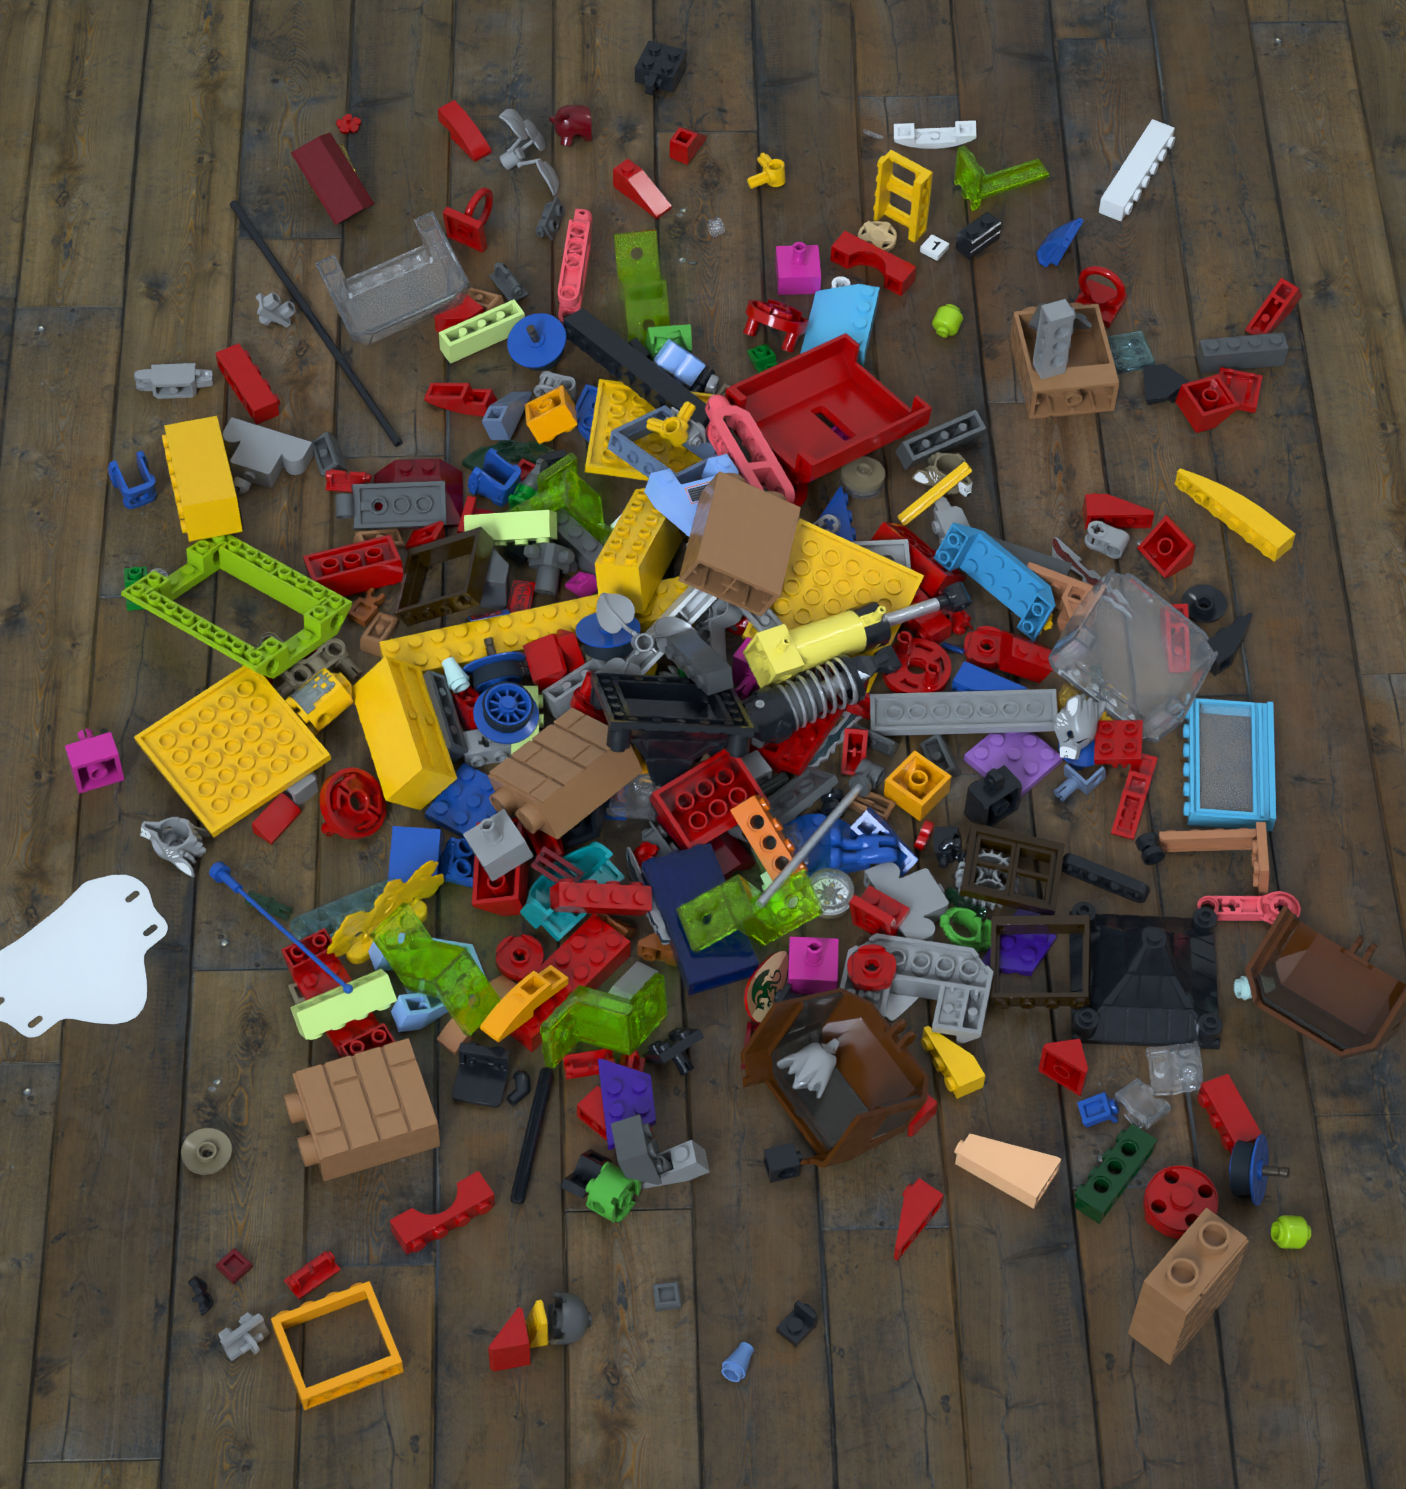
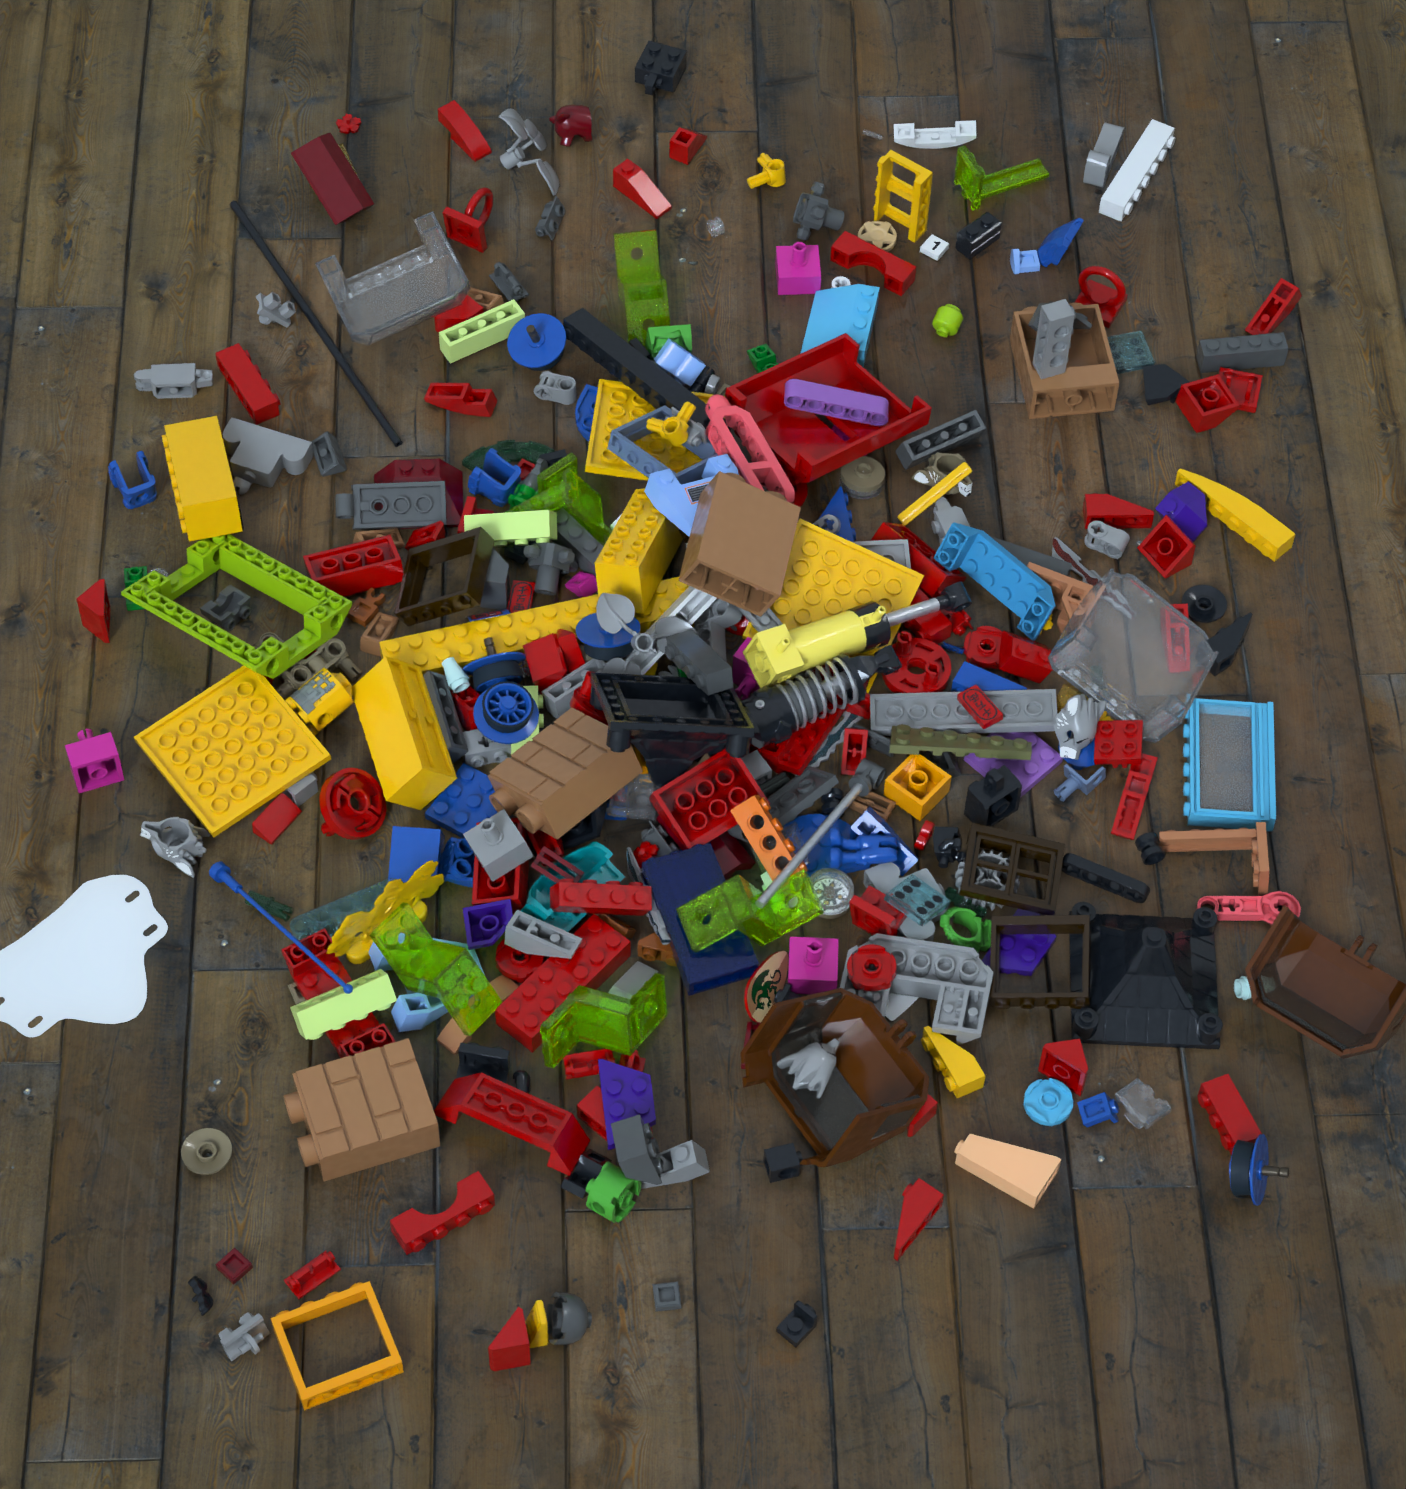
(95, 610): none -> red slope
(228, 608): none -> dark grey cylinder
(342, 481): red hinge -> none
(486, 922): none -> dark purple slope
(505, 414): sand blue slope -> none
(517, 1115): none -> red slope
(521, 1001): light orange slope -> none
(531, 1136): black axle -> none
(539, 938): none -> light grey slope
(551, 415): light orange slope -> none
(575, 263): coral piece -> none
(674, 1048): black plate -> none
(737, 1363): medium blue cone -> none
(776, 316): red piece -> none
(814, 212): none -> dark grey piece
(836, 402): none -> medium lavender beam
(911, 740): none -> olive wing
(917, 900): none -> clear light blue tile
(980, 706): none -> red tile
(1024, 261): none -> light blue tile
(1048, 1102): none -> medium azure tile
(1097, 1204): dark green brick -> none
(1104, 153): none -> light grey beam
(1175, 1068): clear slope -> none
(1178, 1201): red piece -> none
(1186, 508): none -> dark purple slope
(1187, 1286): medium nougat brick -> none
(1290, 1232): lime head -> none

